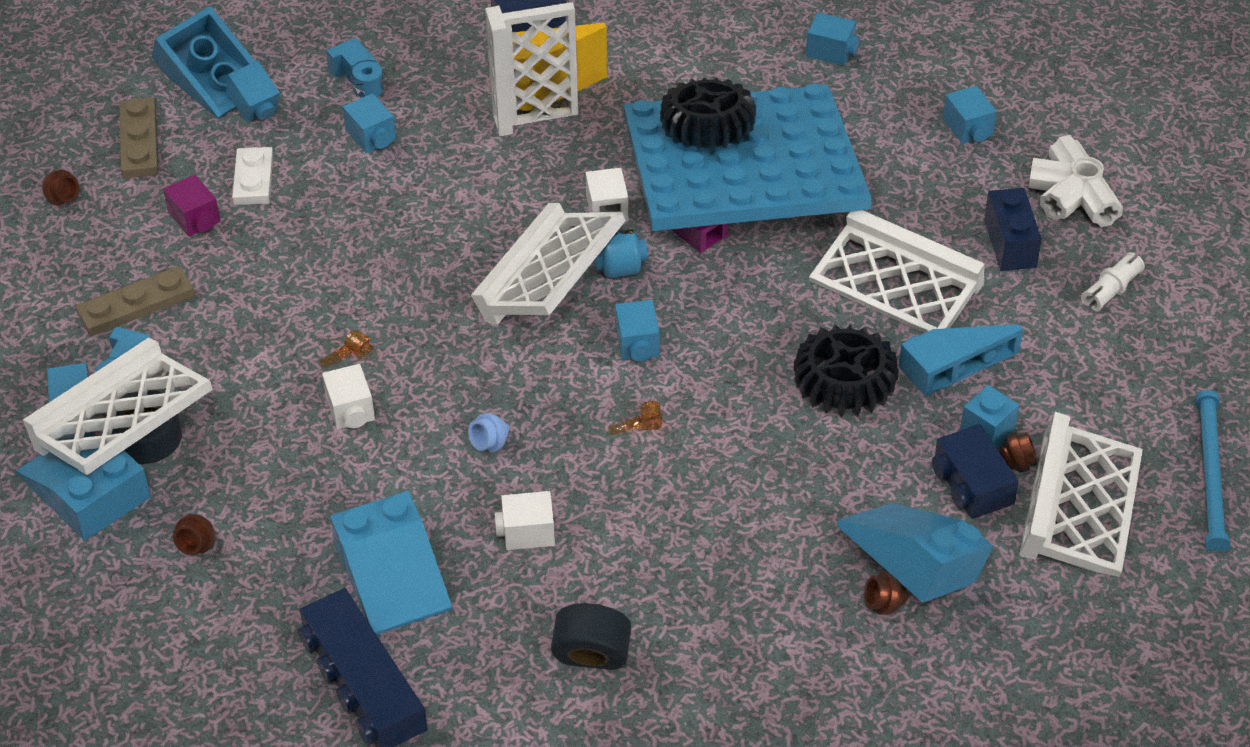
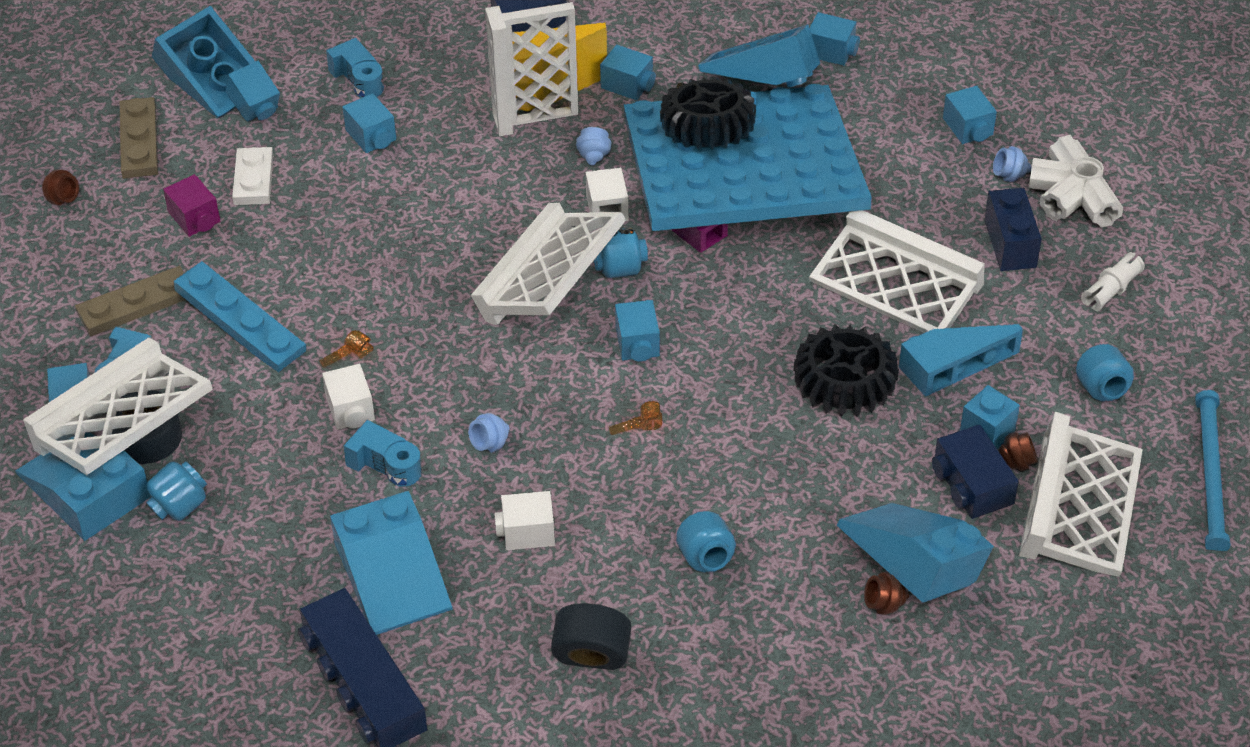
(175, 491): none -> dark azure head
(193, 534): copper plate -> none
(239, 316): none -> dark azure plate
(385, 453): none -> dark azure leg
(593, 144): none -> light blue plate
(627, 72): none -> dark azure brick
(705, 541): none -> dark azure head
(768, 60): none -> dark azure slope
(1011, 164): none -> light blue plate
(1104, 372): none -> dark azure head

